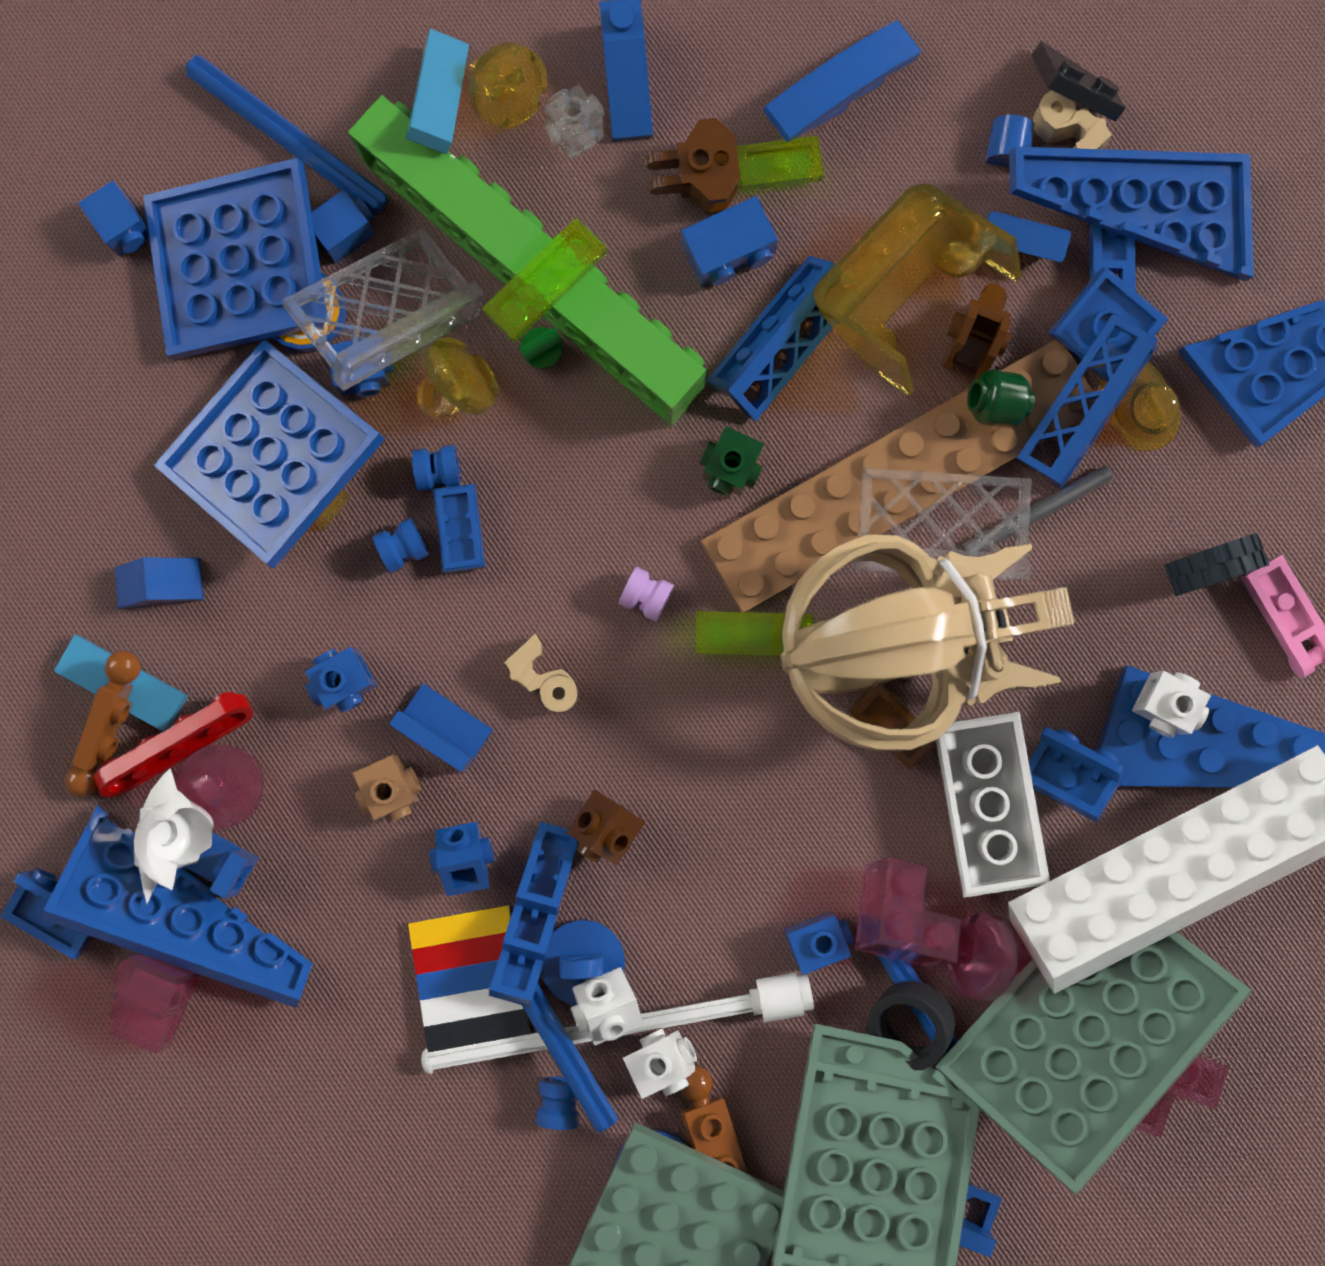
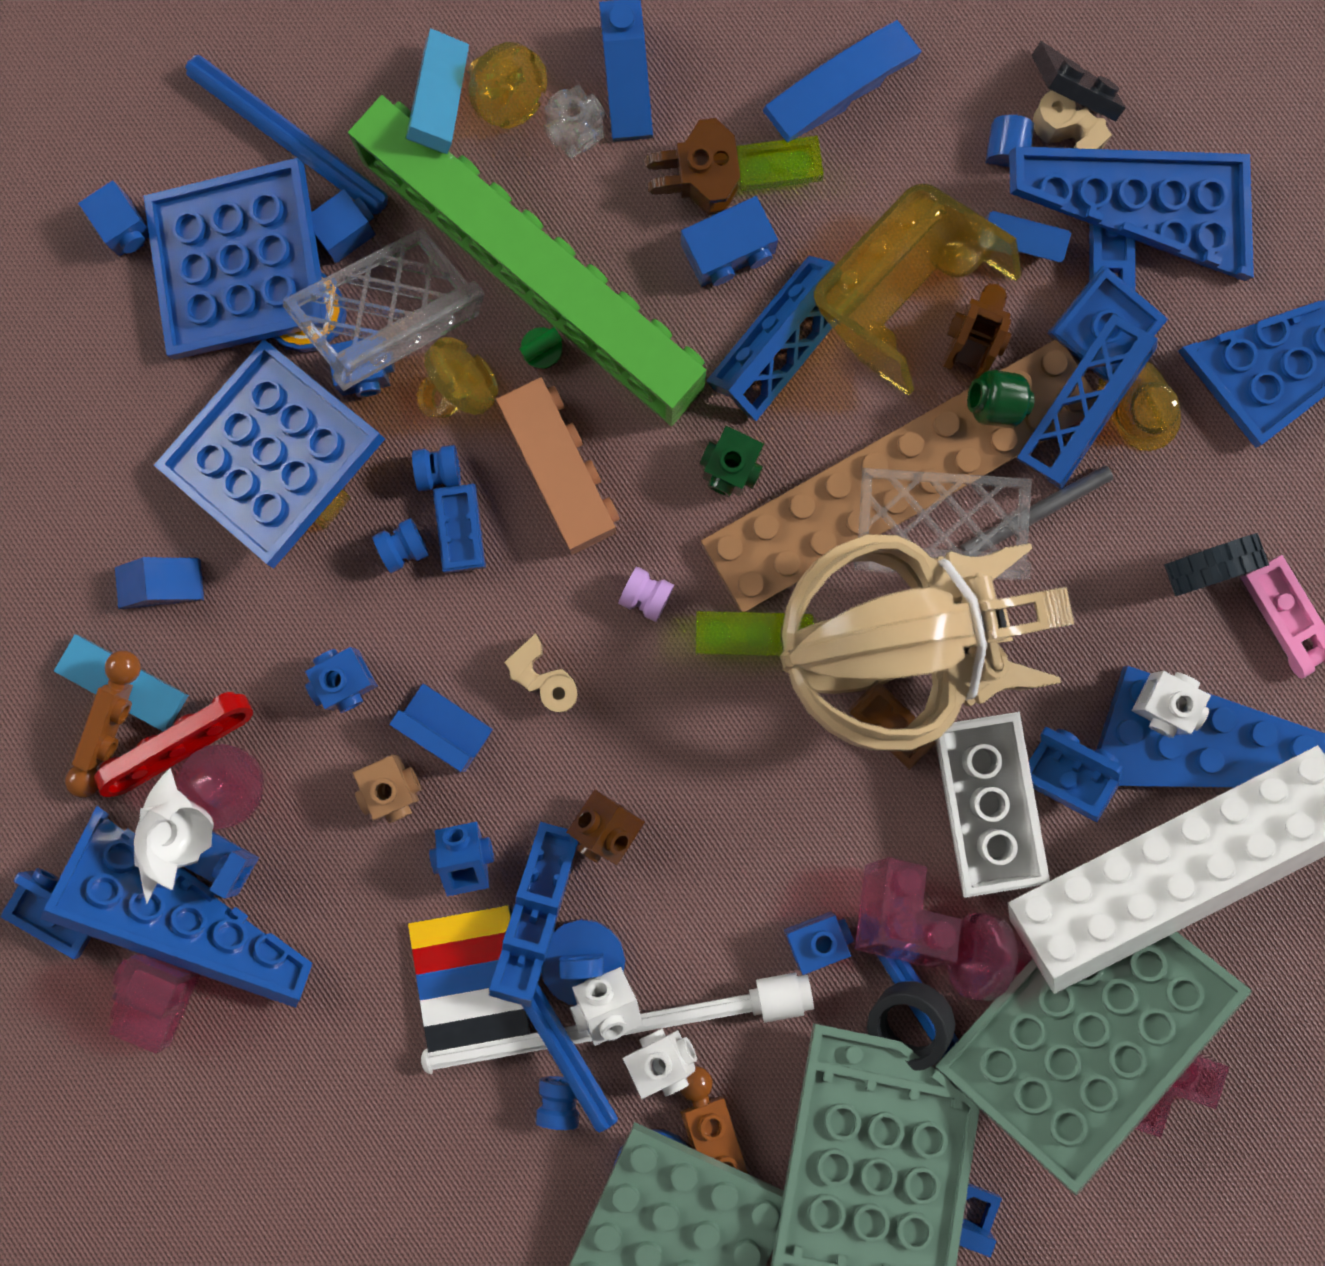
(545, 280): clear neon green plate -> none
(557, 465): none -> nougat brick

